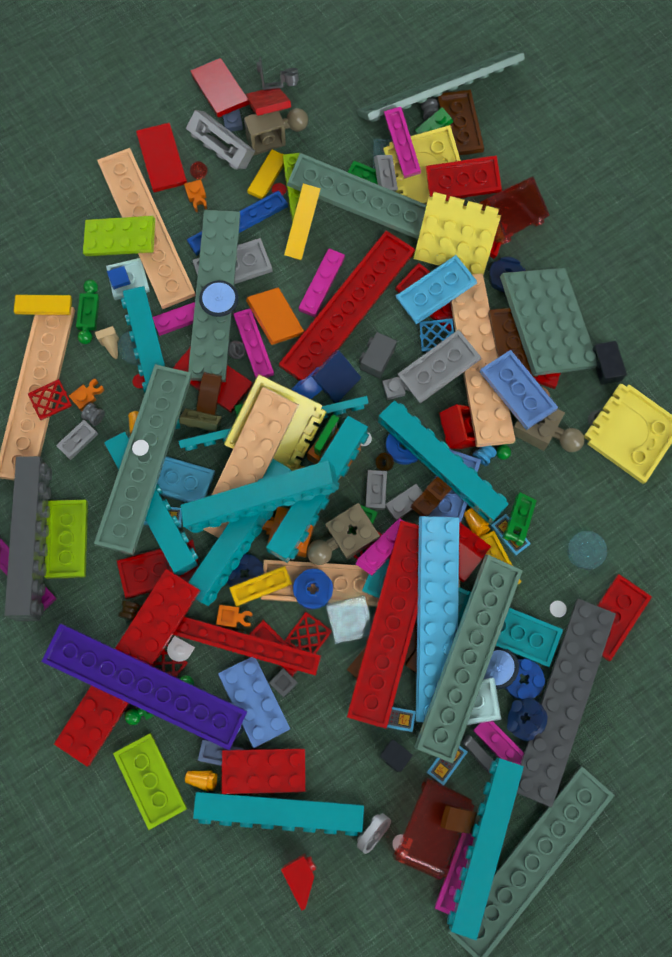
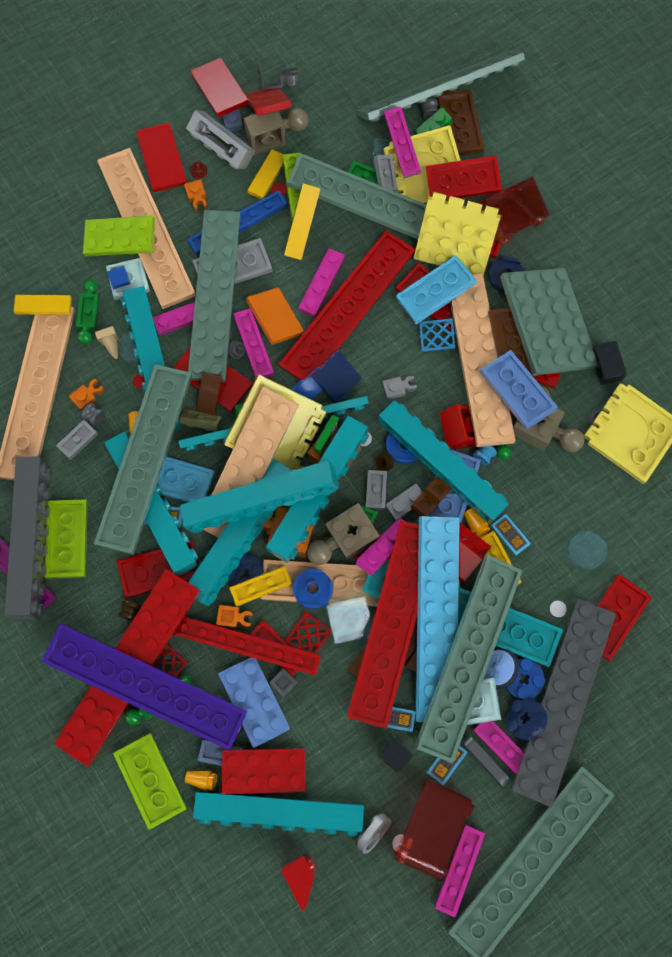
(56, 409): red window -> none
(140, 447): white sticker -> none
(179, 650): white piece -> none
(218, 298): light blue wheel -> none
(378, 355): dark grey brick -> none
(439, 366): light grey plate -> none
(458, 819): reddish brown slope -> none
(485, 849): teal brick -> none
(520, 519): green plate -> none

